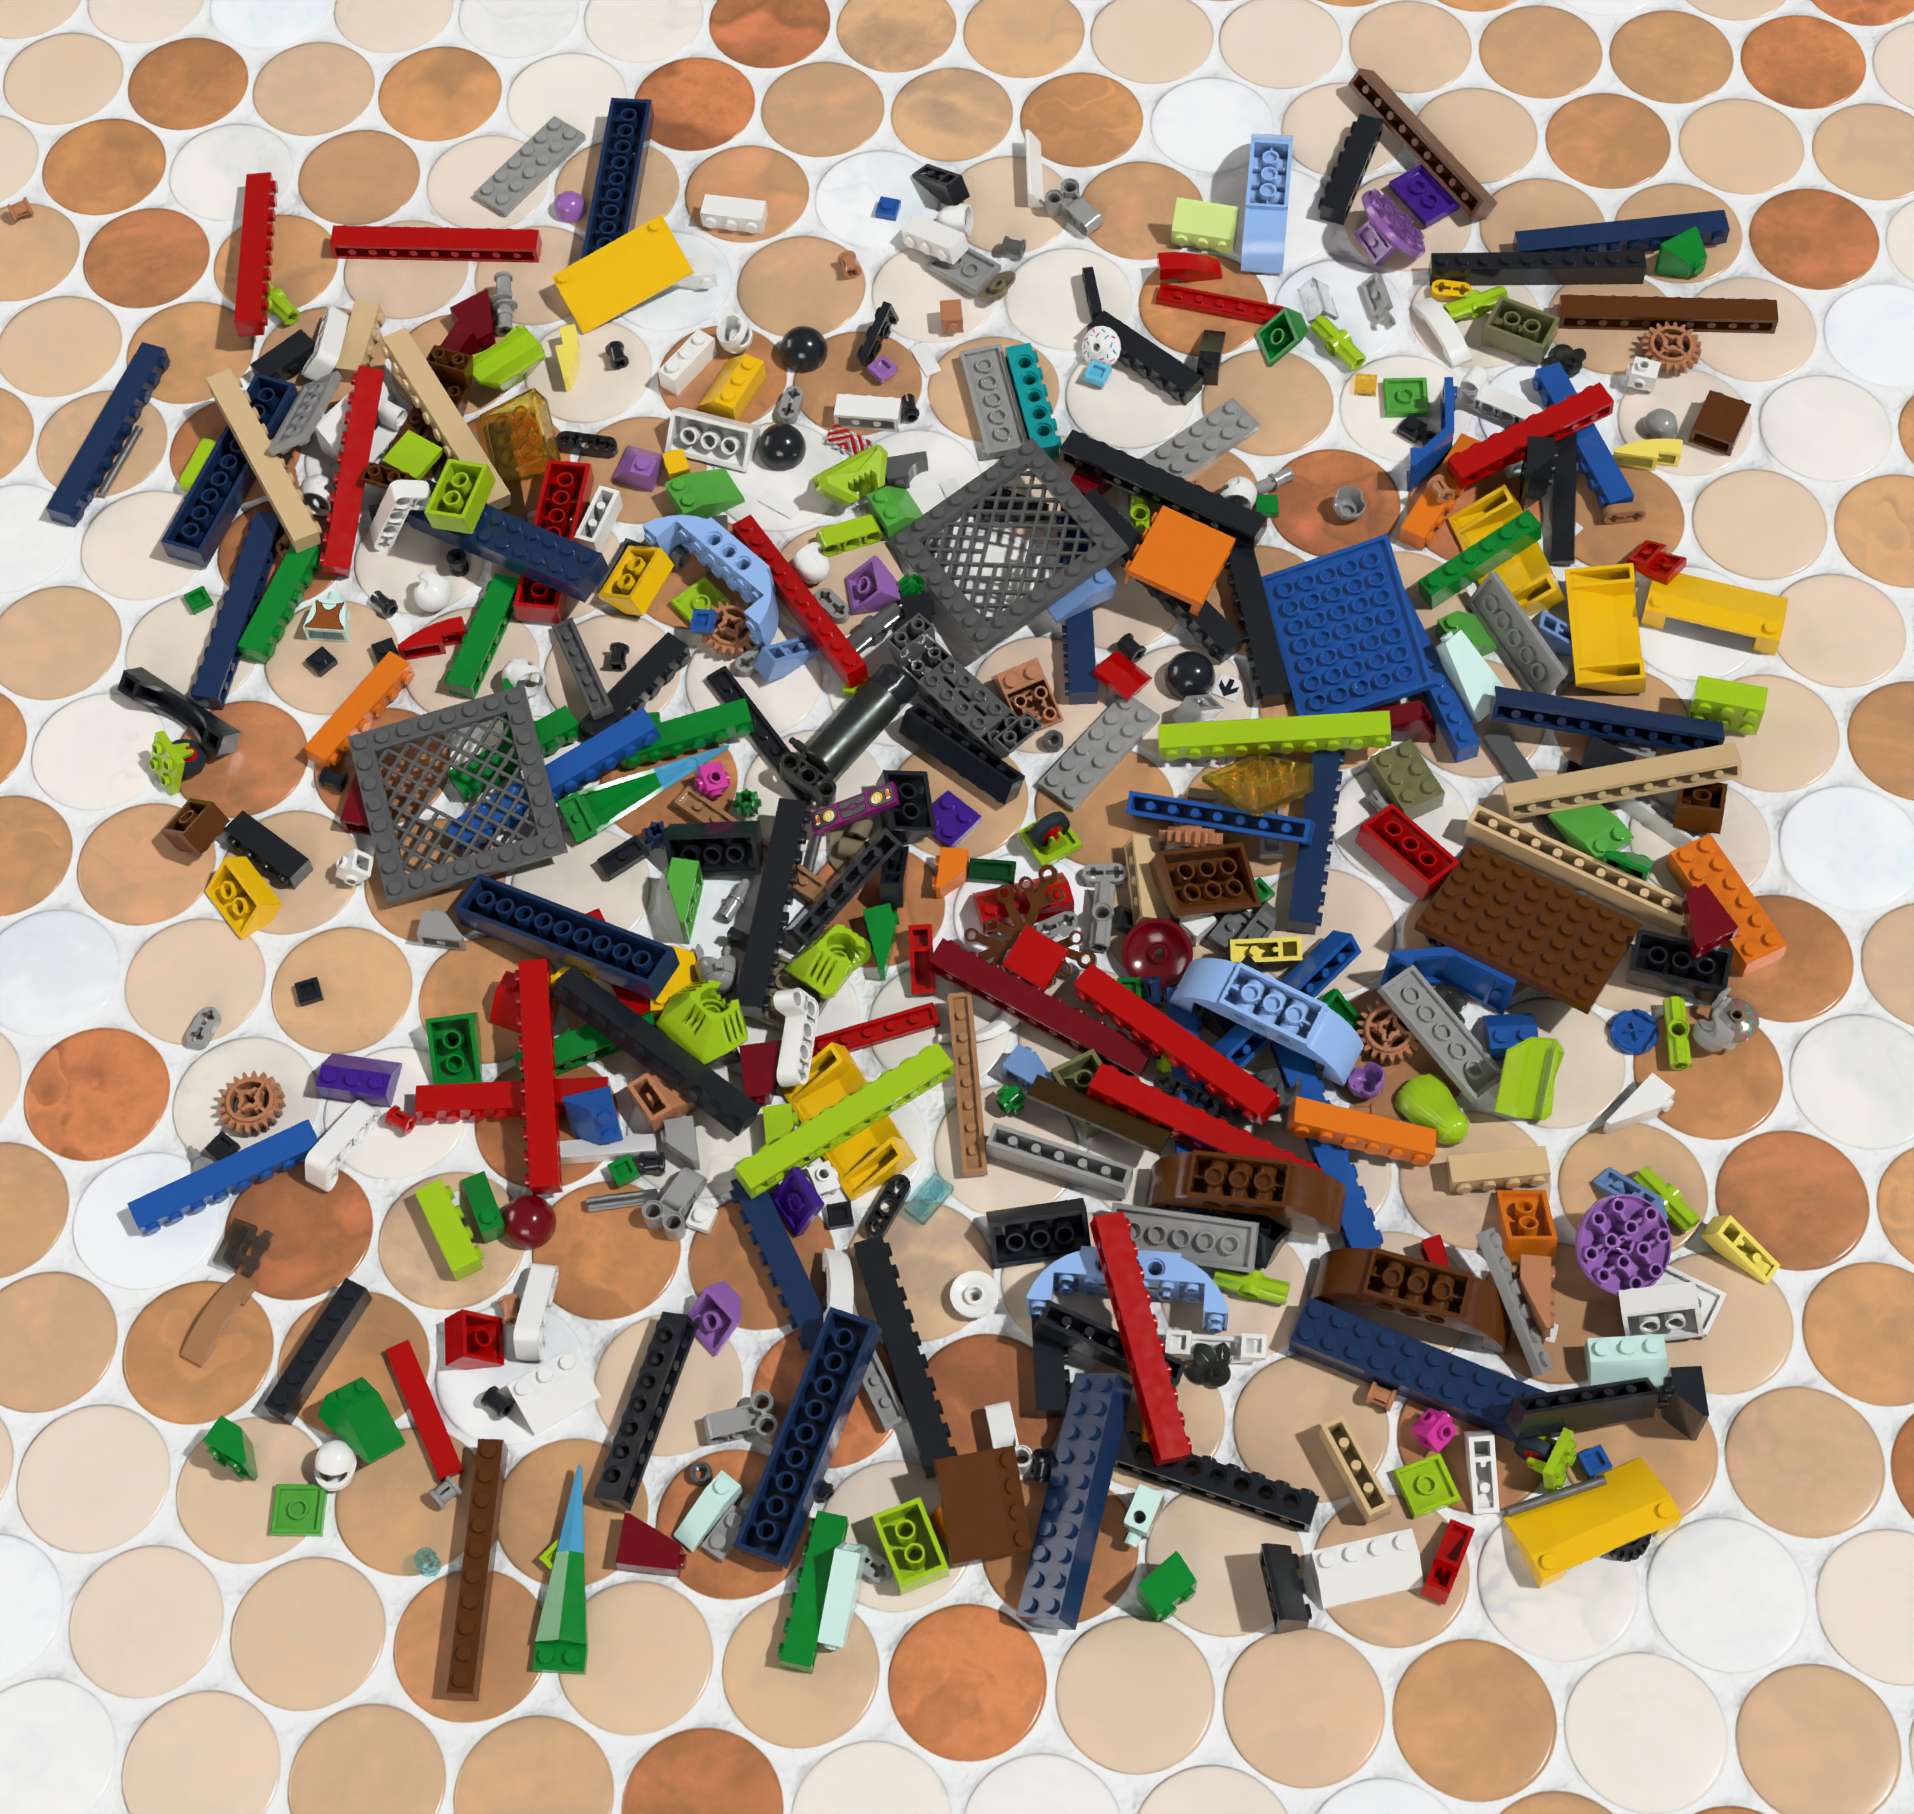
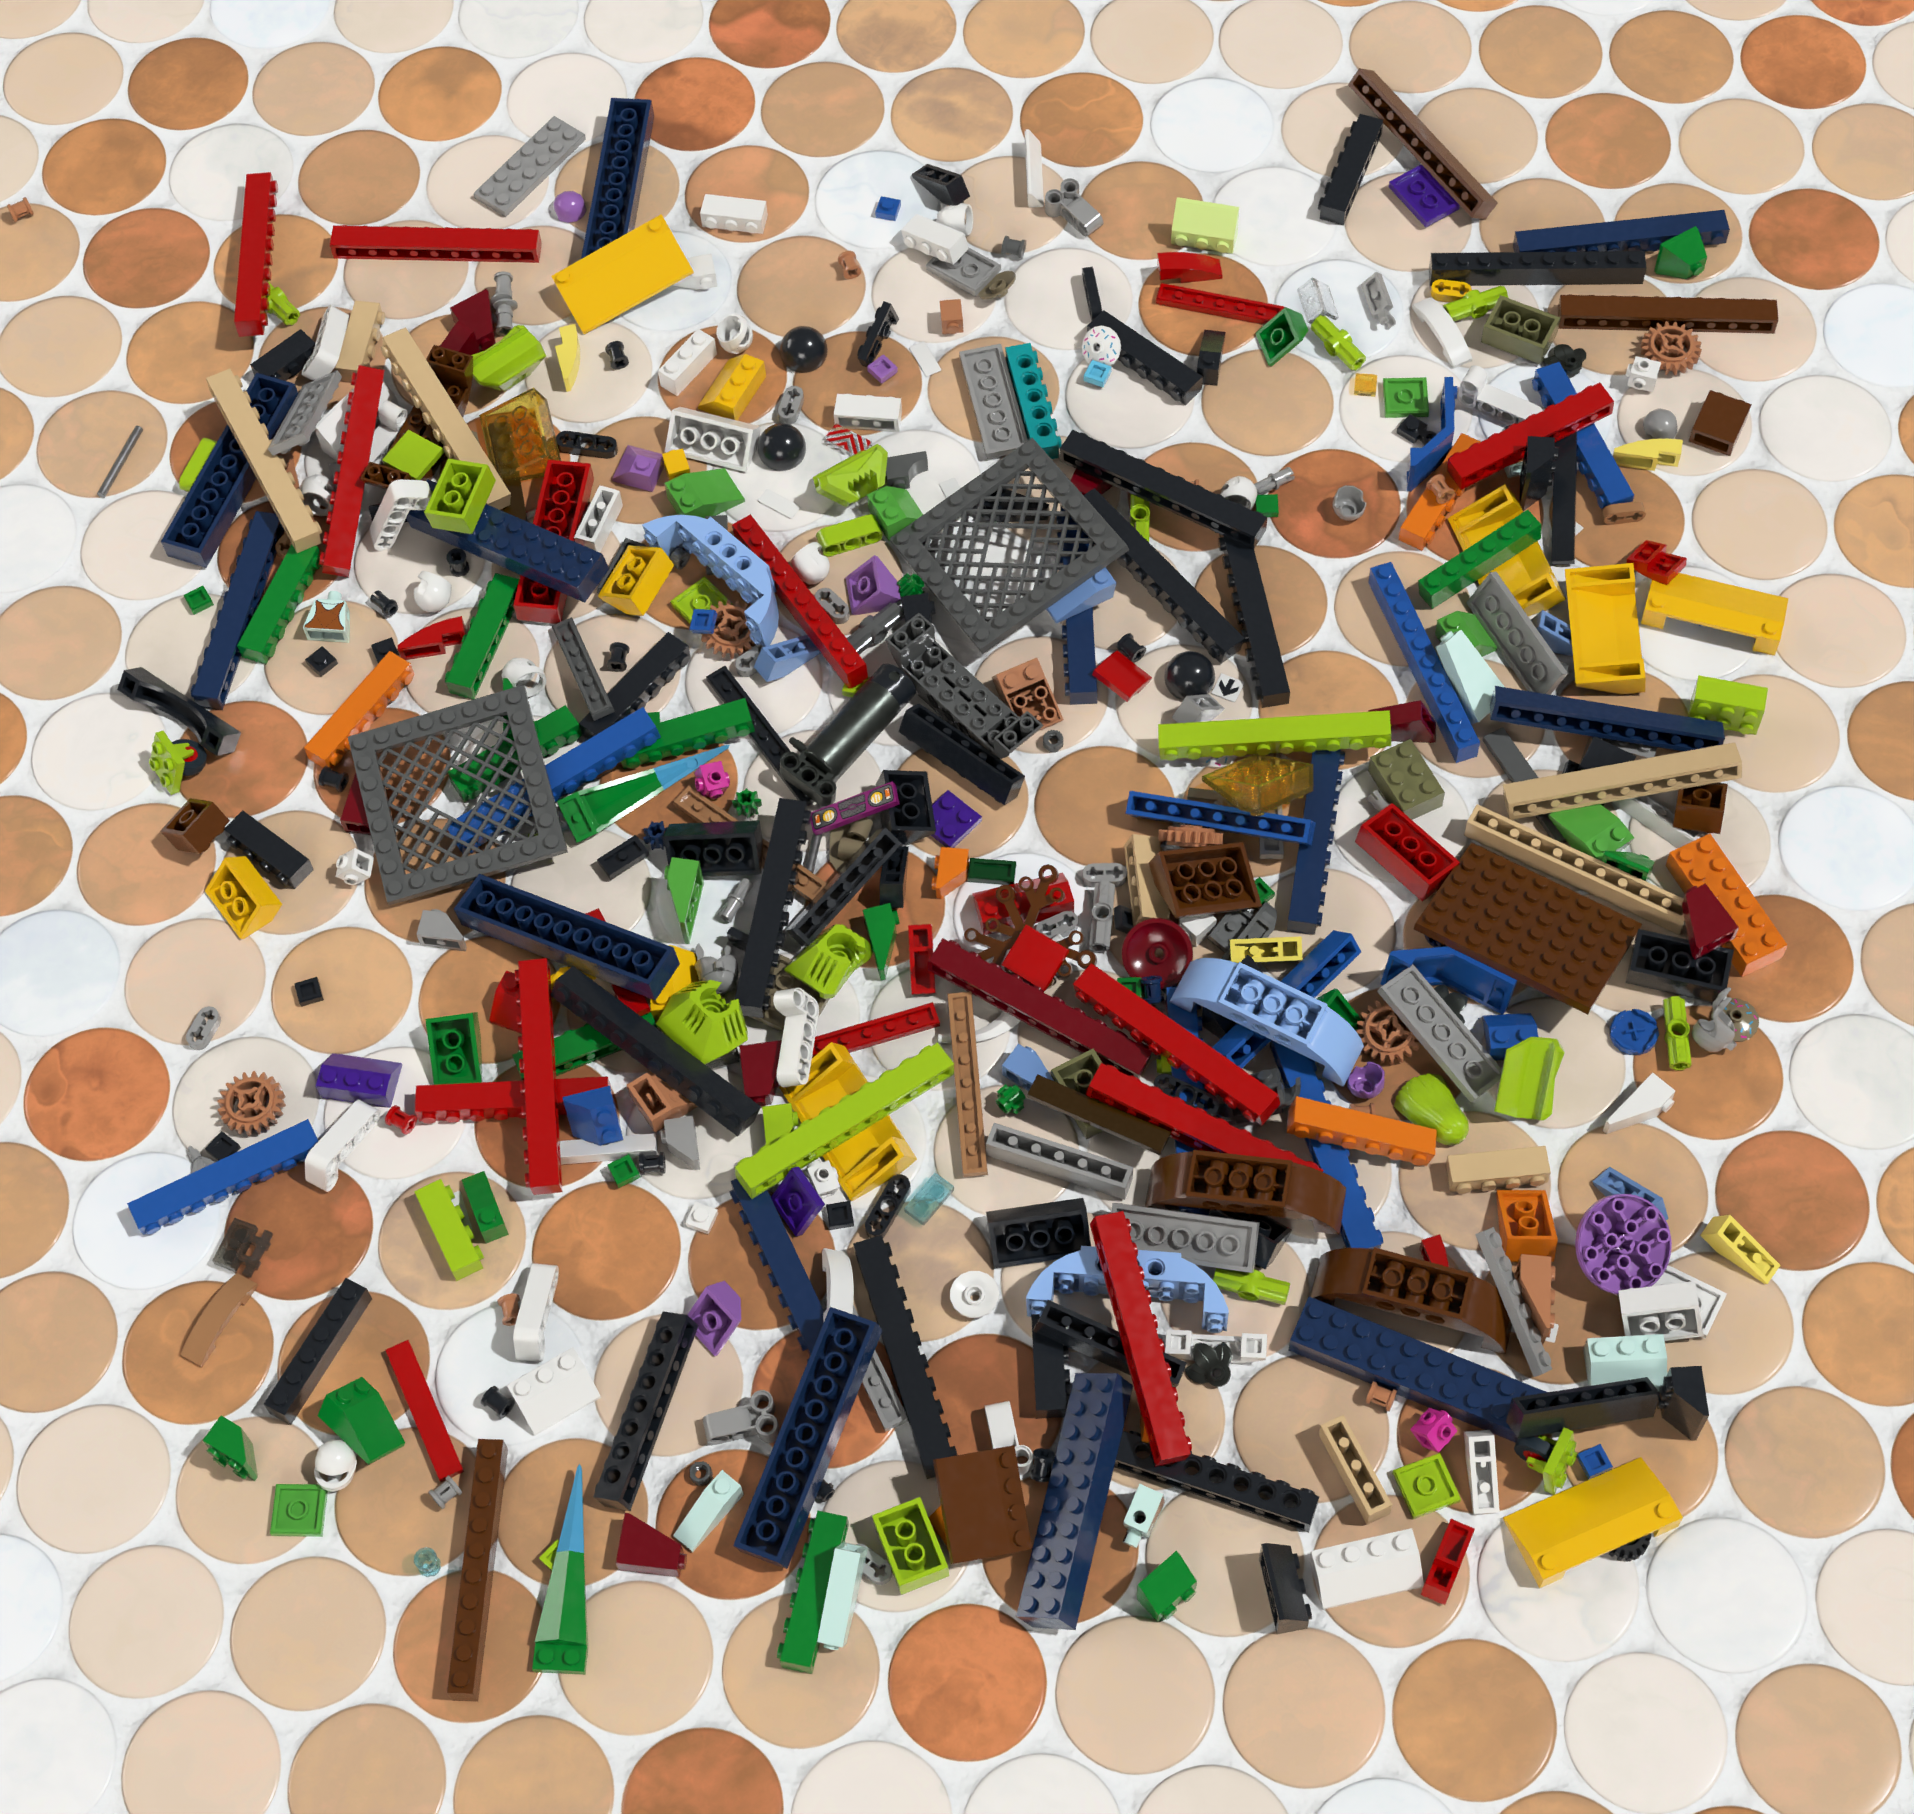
(108, 435): dark blue brick -> none
(473, 1340): red slope -> none
(529, 1222): dark red piece -> none
(621, 1199): dark grey axle -> none
(675, 1204): light grey piece -> none
(722, 1537): light grey plate -> none
(910, 411): black pin -> none
(1050, 838): plate -> none
(1098, 752): light grey plate -> none
(1180, 557): orange panel -> none
(1204, 440): light grey plate -> none
(1266, 203): light blue slope -> none
(1347, 631): blue plate -> none
(1387, 229): medium lavender bracket -> none
(1556, 1495): flat silver bar -> none
(1677, 1210): lime piece -> none

